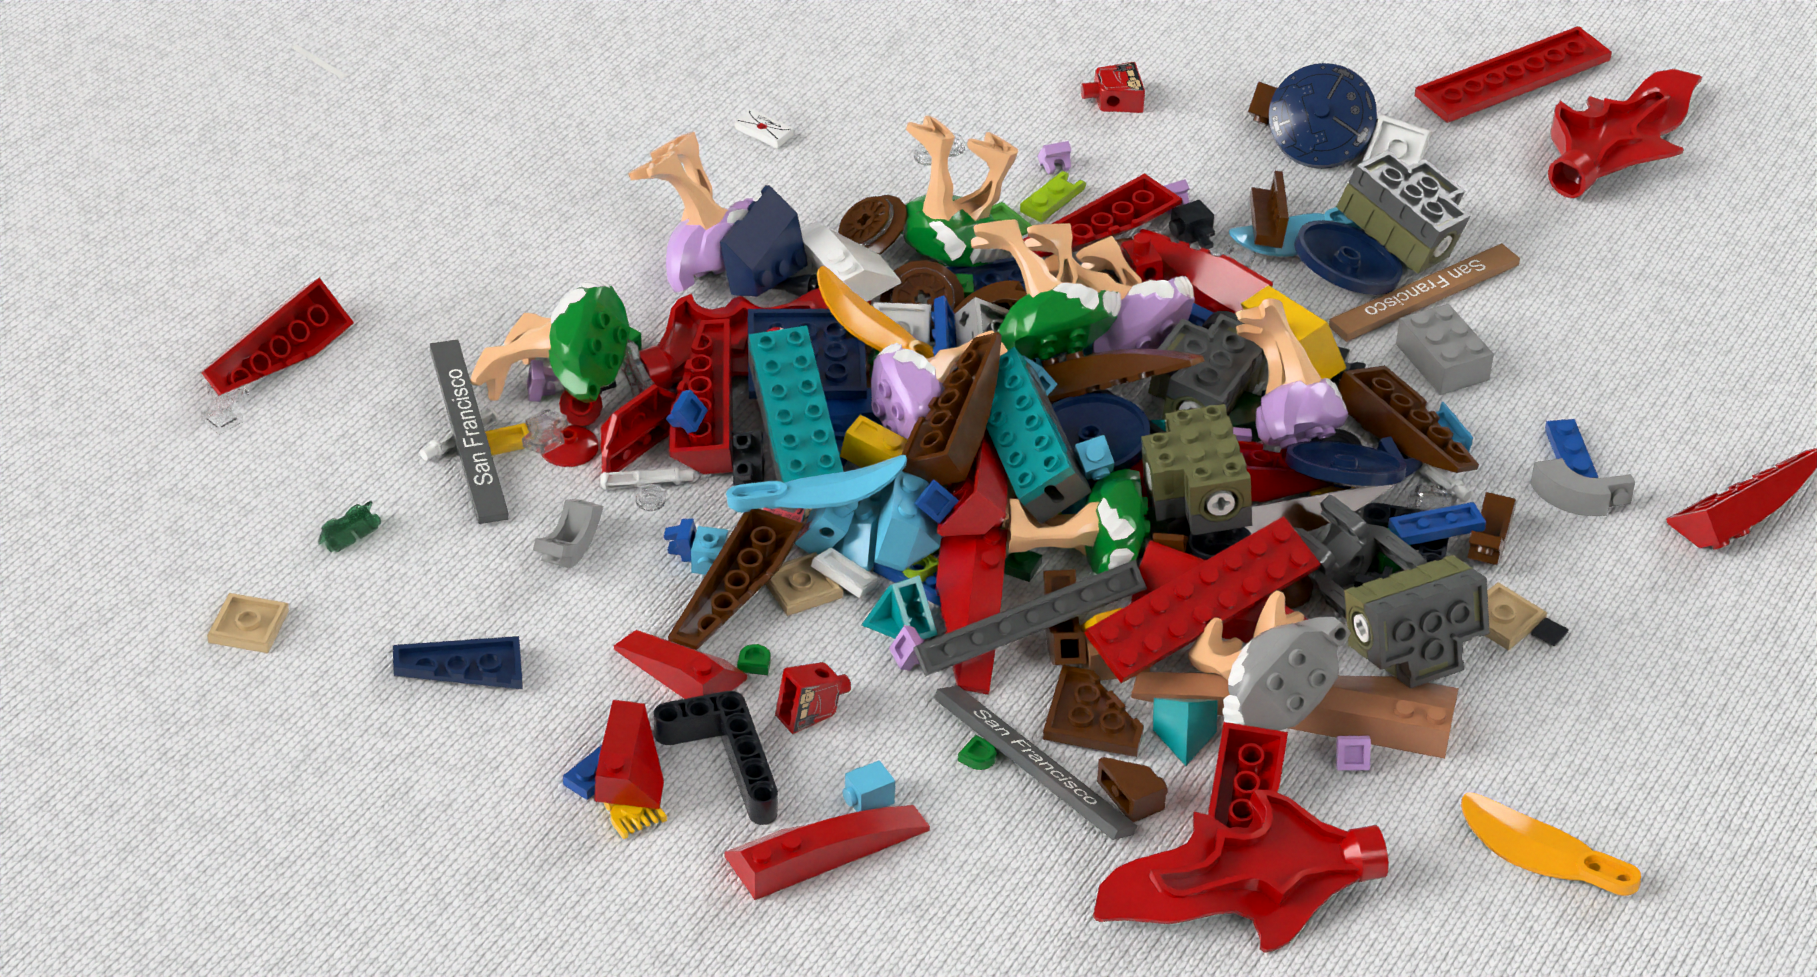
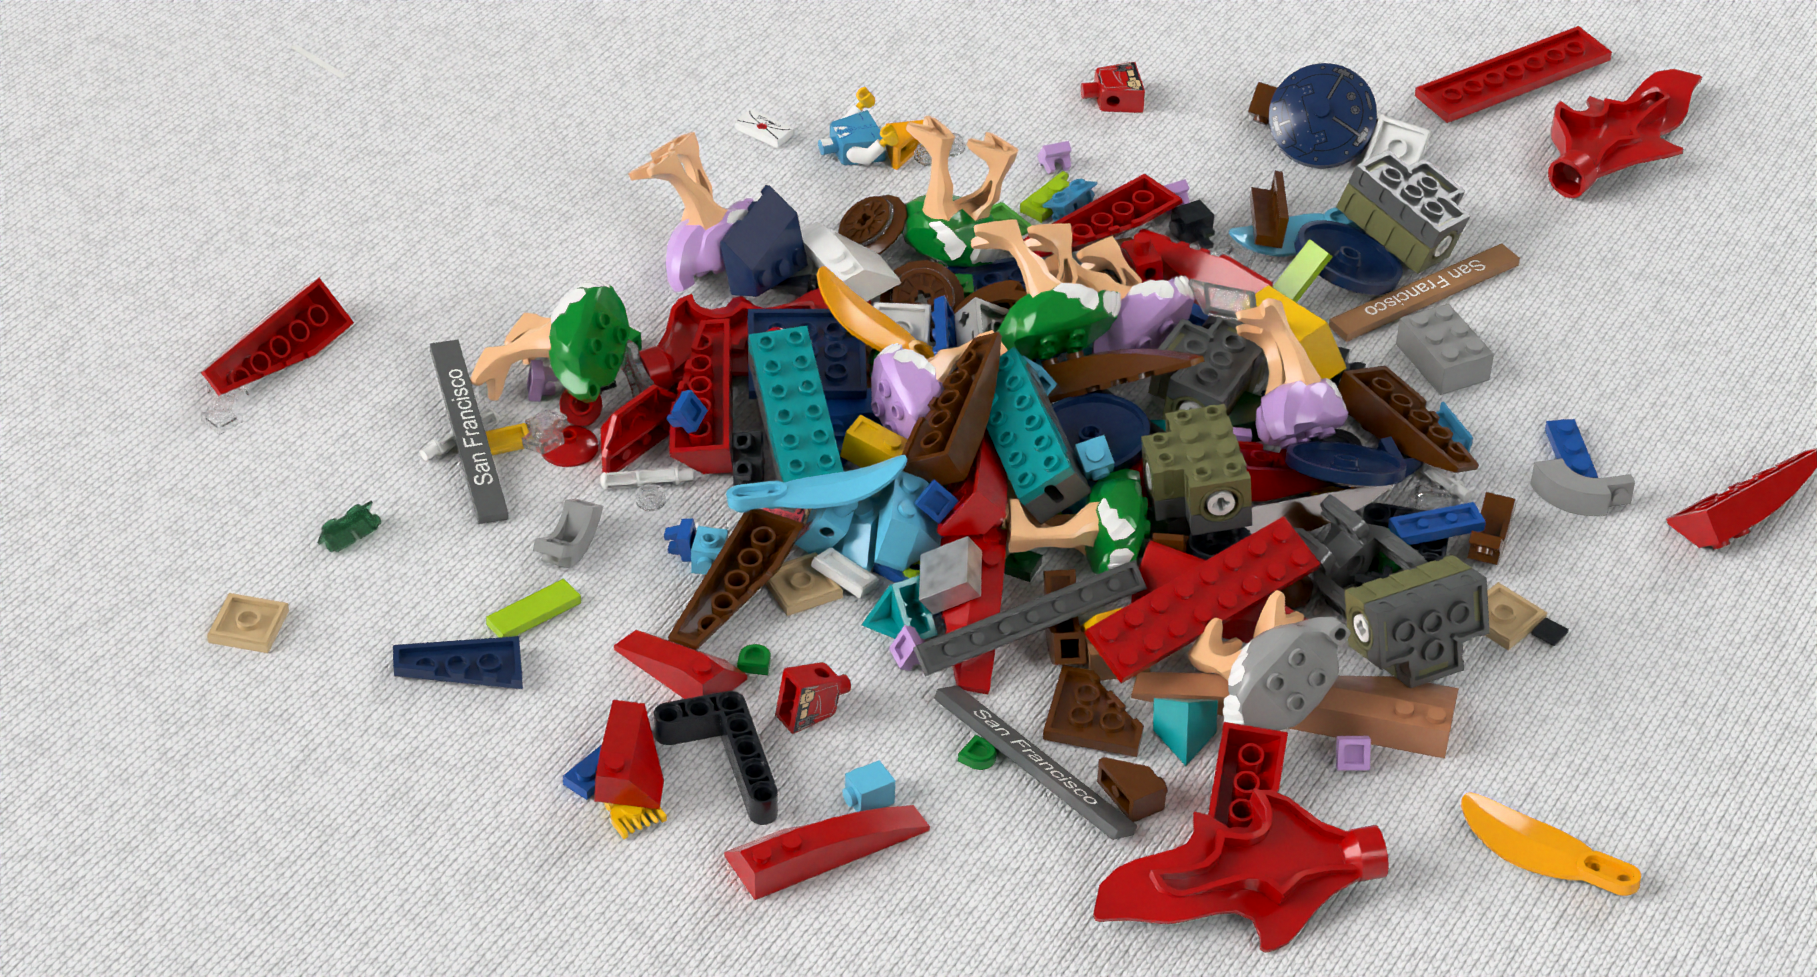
(533, 609): none -> lime tile
(856, 135): none -> torso
(905, 147): none -> light orange slope
(950, 575): none -> flat silver piece
(1073, 197): none -> dark azure hinge
(1221, 300): none -> clear slope
(1302, 271): none -> lime tile

